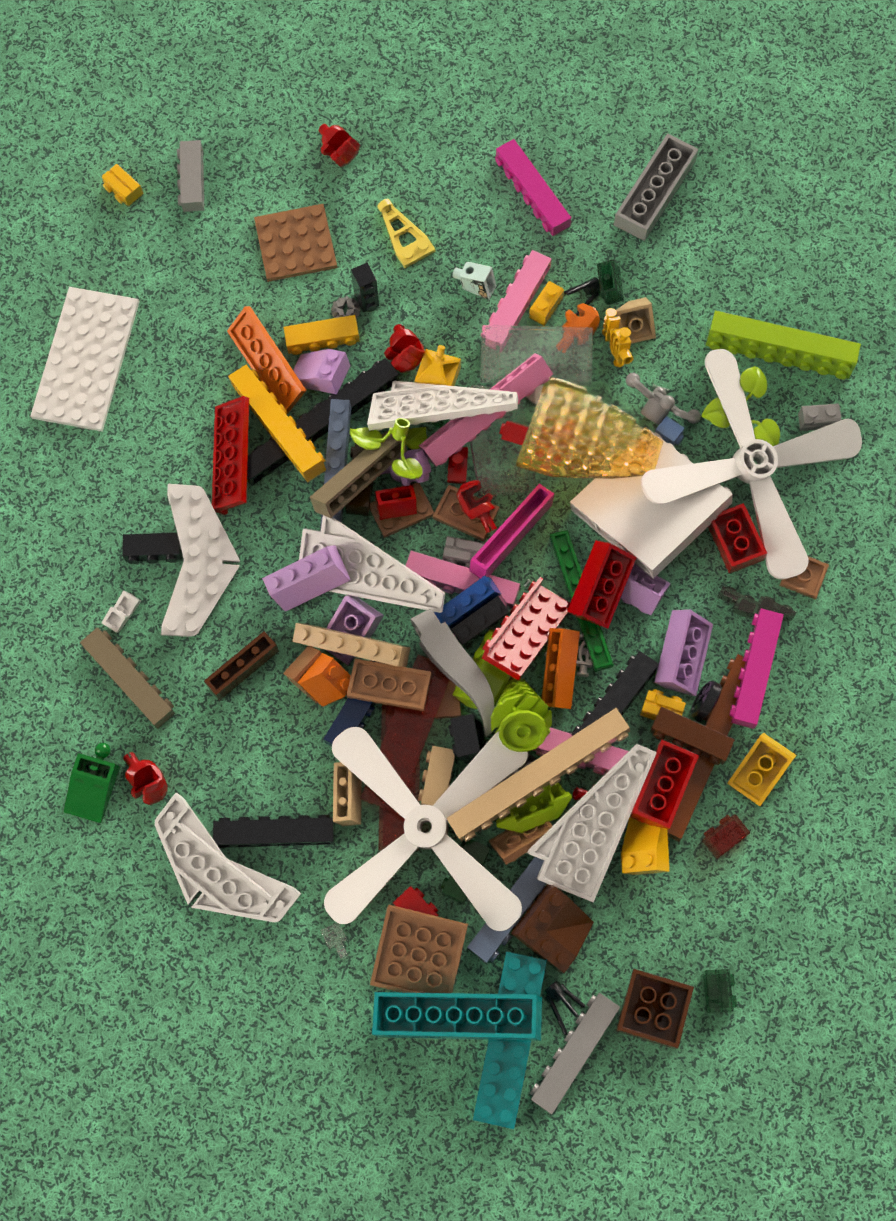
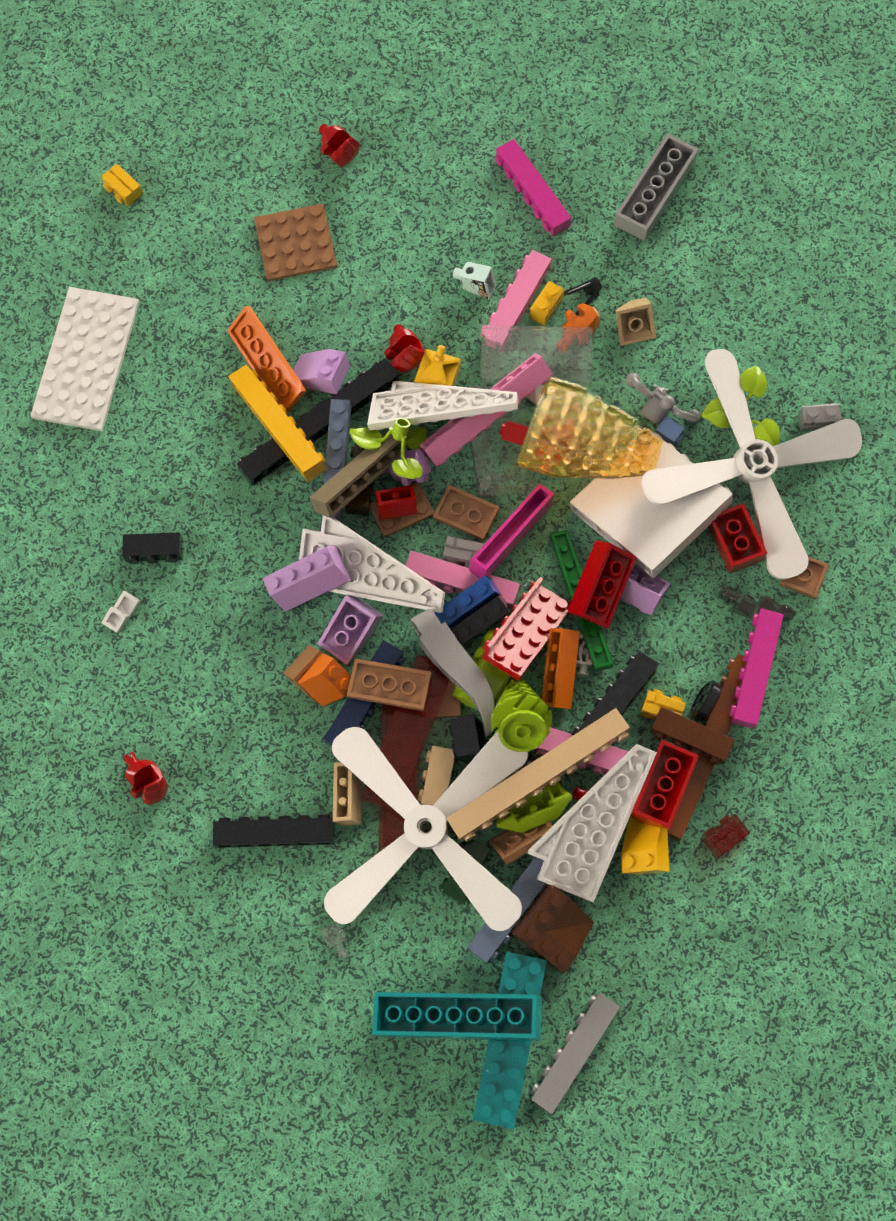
(91, 790): green slope -> none
(125, 675): dark tan brick -> none
(191, 176): light grey brick -> none
(203, 551): white wing -> none
(204, 868): white wing -> none
(230, 454): red bracket -> none
(241, 665): reddish brown brick -> none
(321, 334): yellow brick -> none
(351, 644): tan brick -> none
(353, 307): light grey gear -> none
(365, 287): black brick -> none
(413, 252): light yellow plate -> none
(413, 900): red brick -> none
(418, 952): medium nougat plate -> none
(458, 467): red tile -> none
(476, 508): red piece -> none
(558, 992): black plant -> none
(610, 282): clear green brick -> none
(618, 338): yellow piece -> none
(655, 1009): reddish brown slope -> none
(684, 652): lavender slope -> none
(719, 991): clear green brick -> none
(761, 769): yellow slope -> none
(783, 345): lime brick -> none

